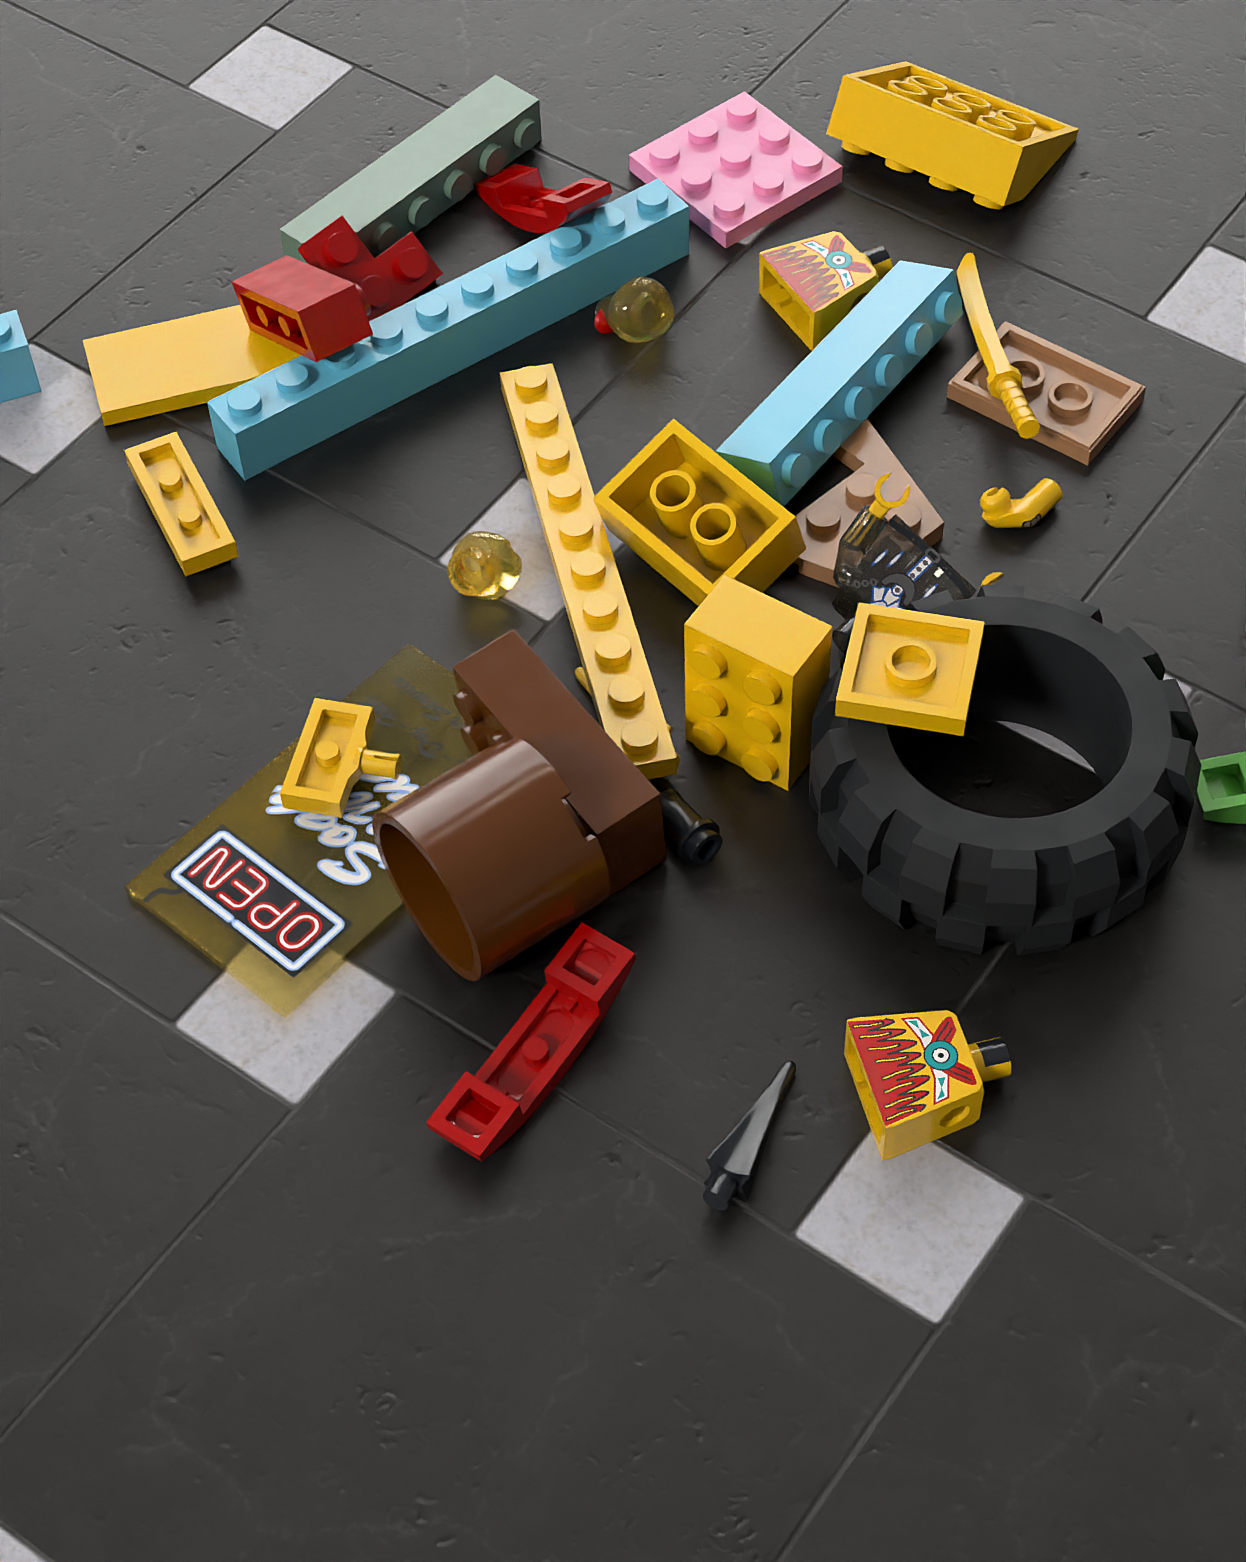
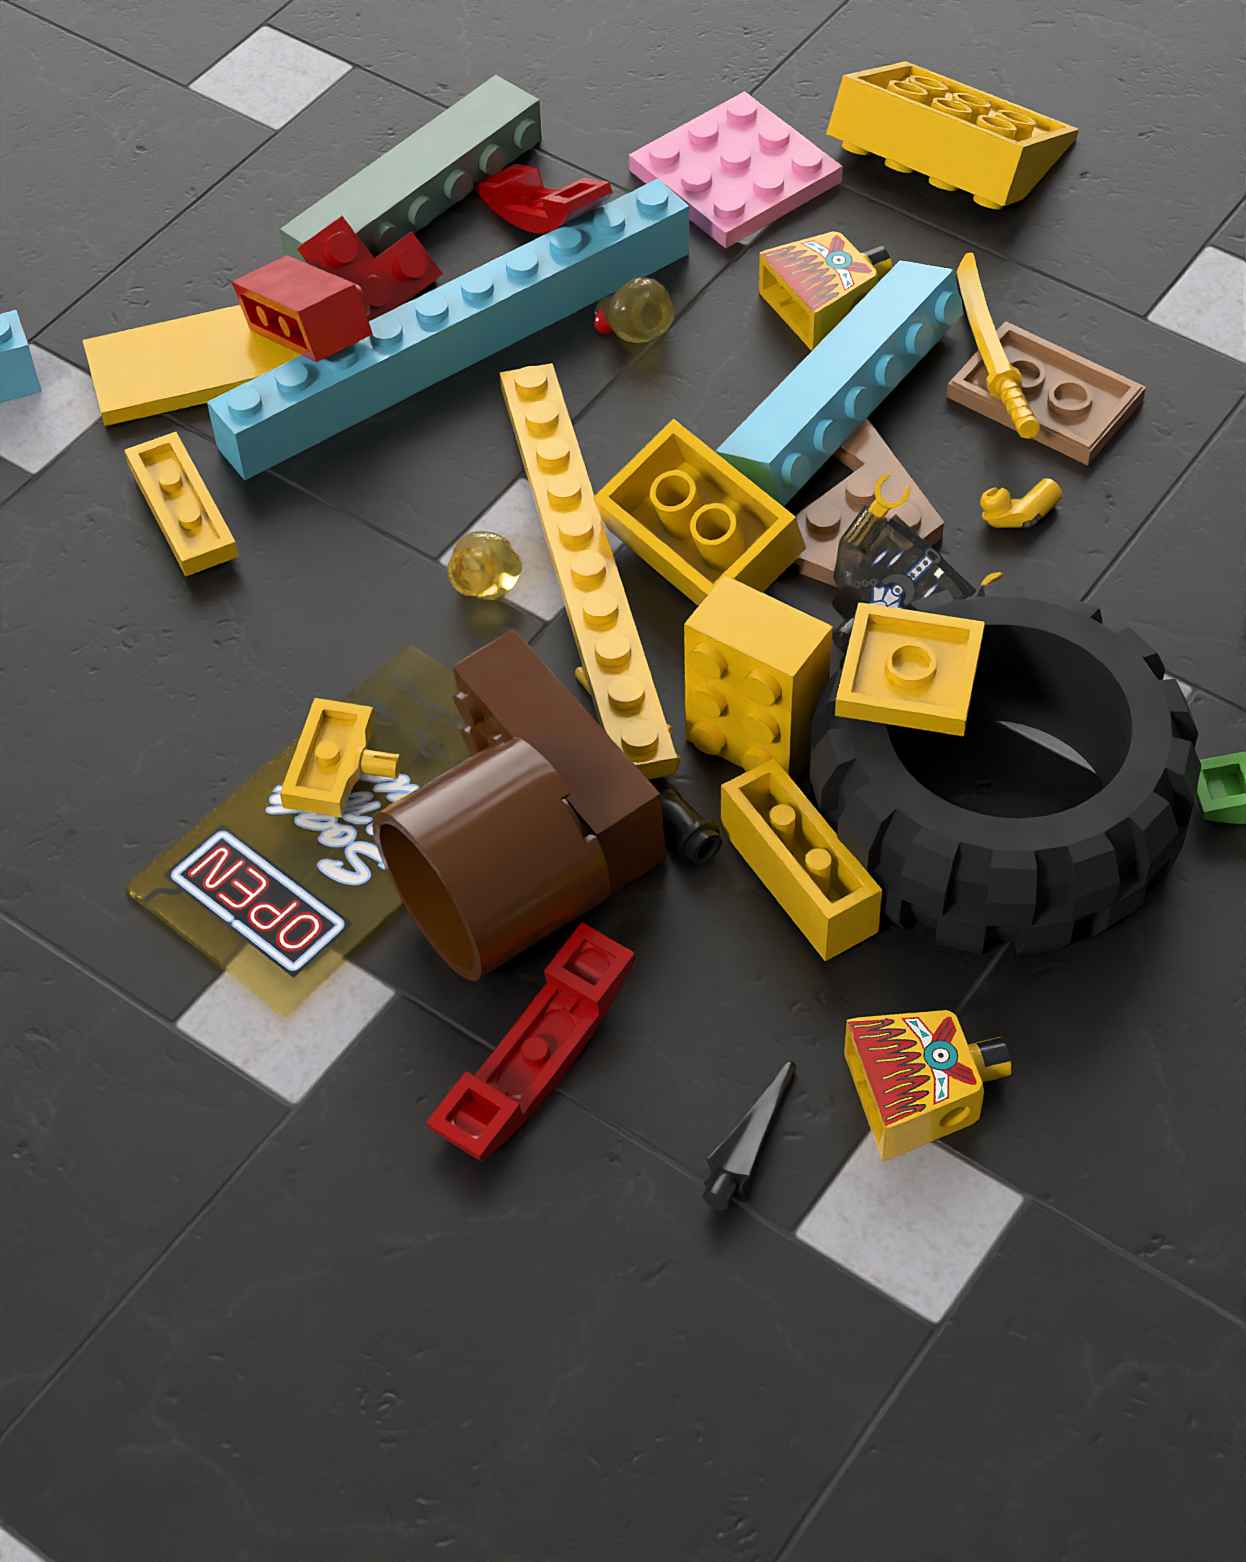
(800, 859): none -> yellow brick

